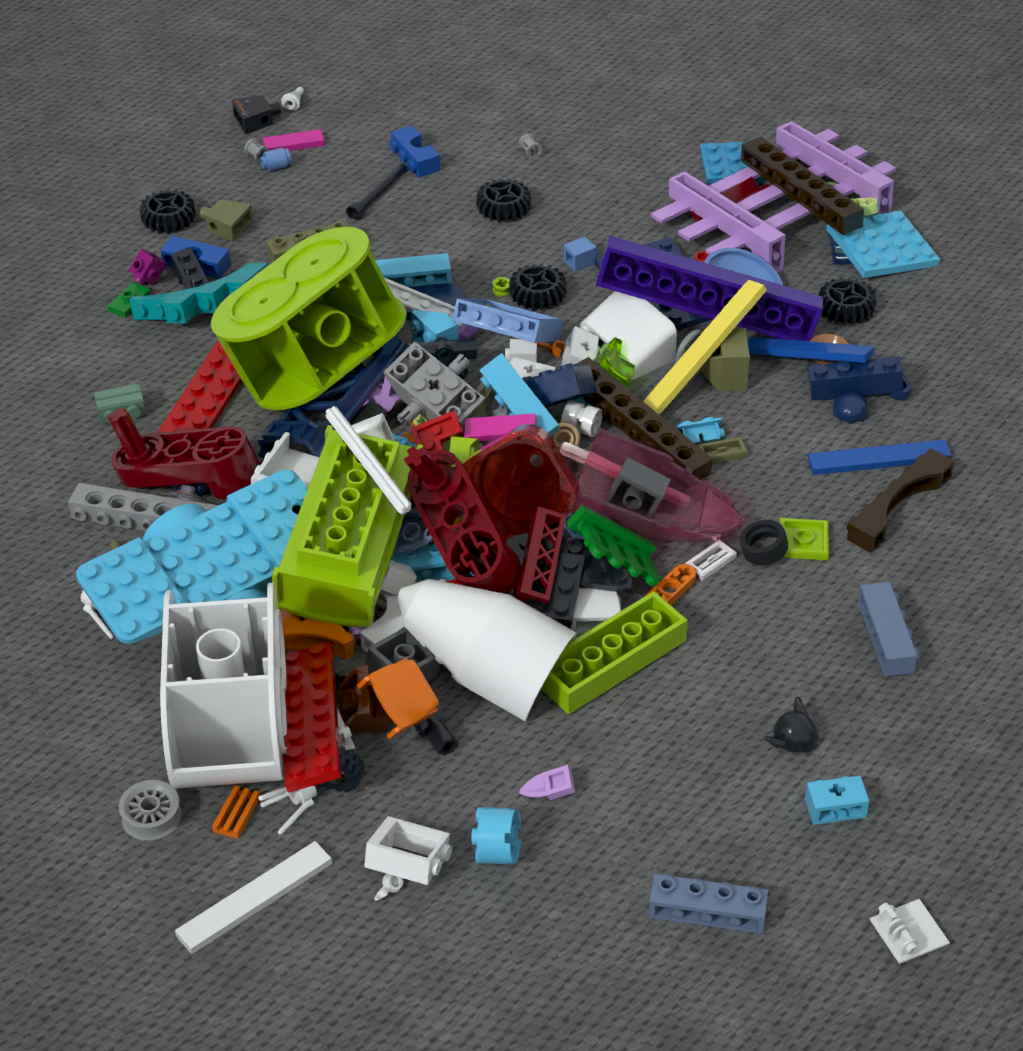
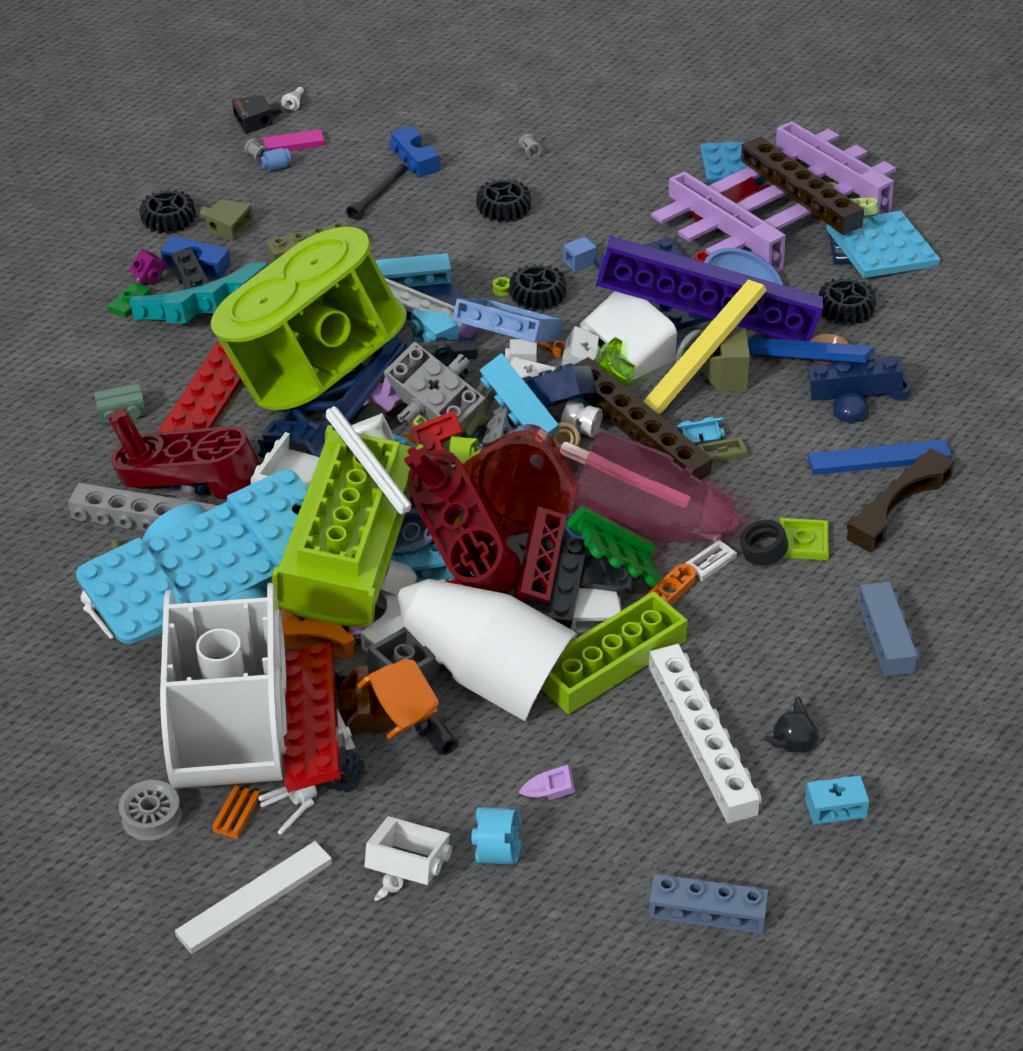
(496, 426): dark pink tile -> none
(637, 488): dark grey brick -> none
(704, 734): none -> white brick
(908, 930): white hinge -> none

